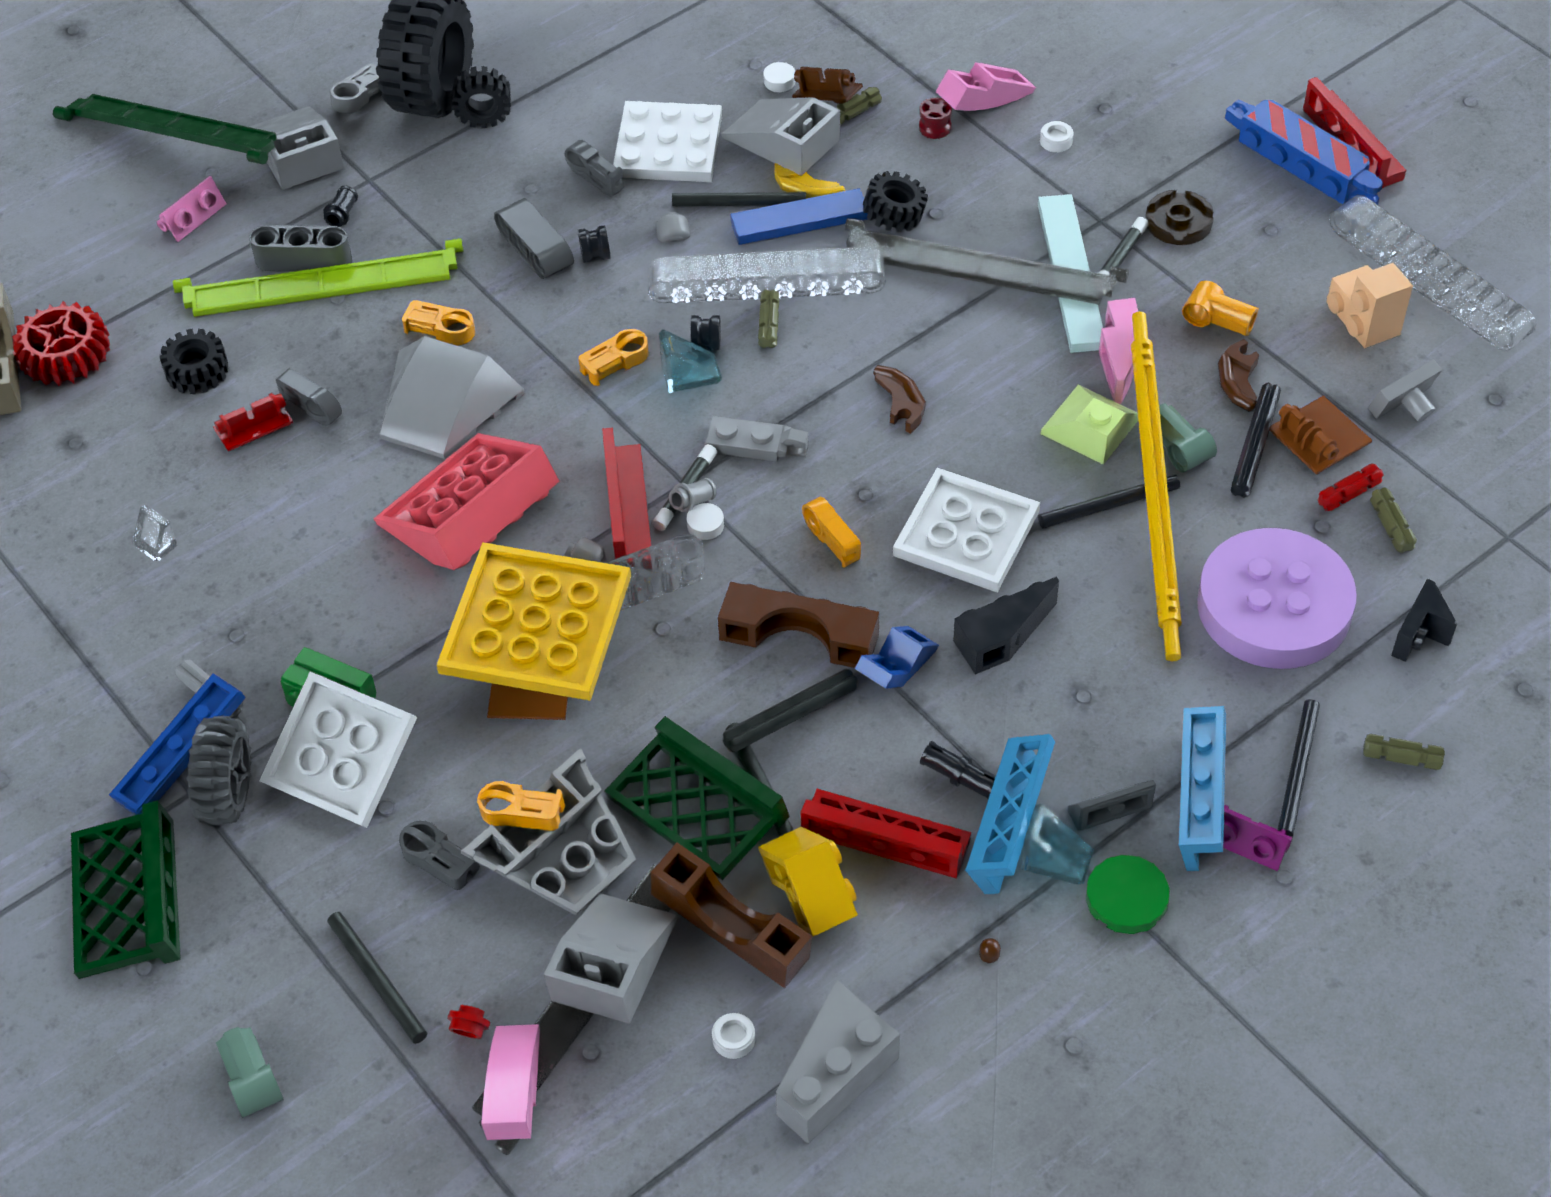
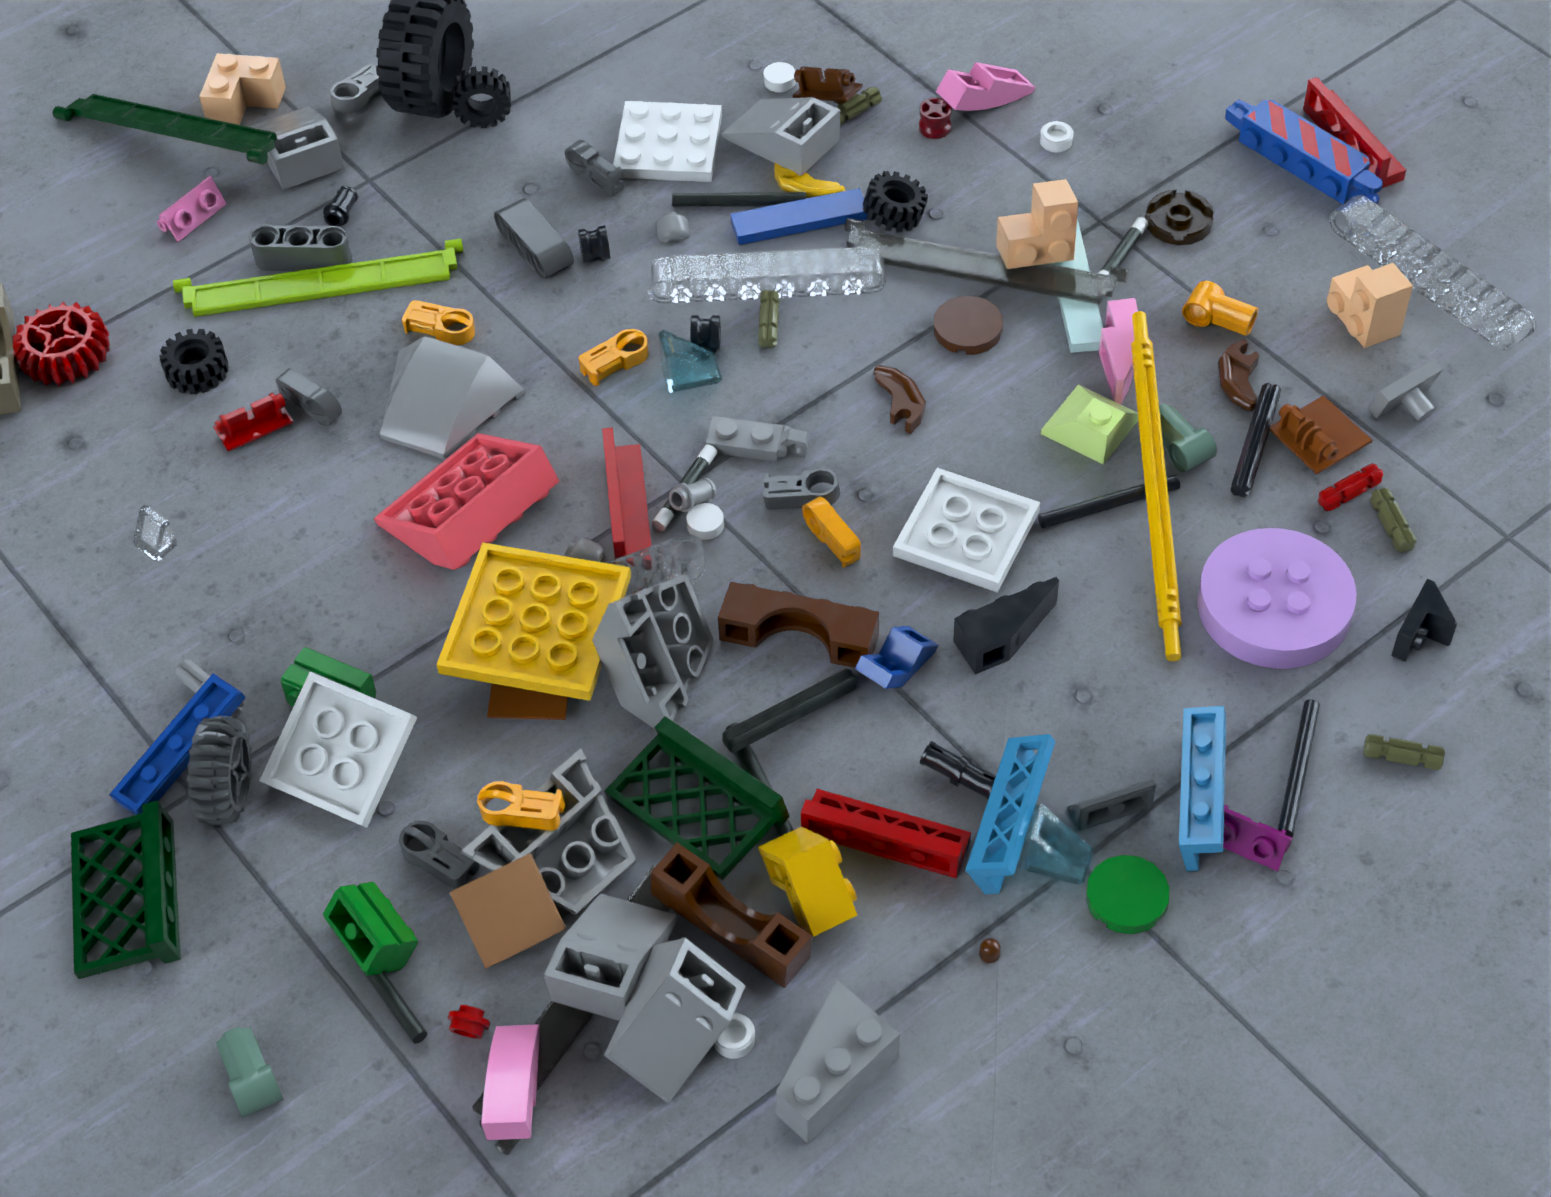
(241, 83): none -> light nougat brick
(370, 928): none -> green brick
(507, 910): none -> medium nougat slope
(654, 648): none -> light grey wedge
(673, 1016): none -> light grey slope
(793, 490): none -> dark grey piece
(968, 324): none -> tile
(1045, 233): none -> light nougat brick

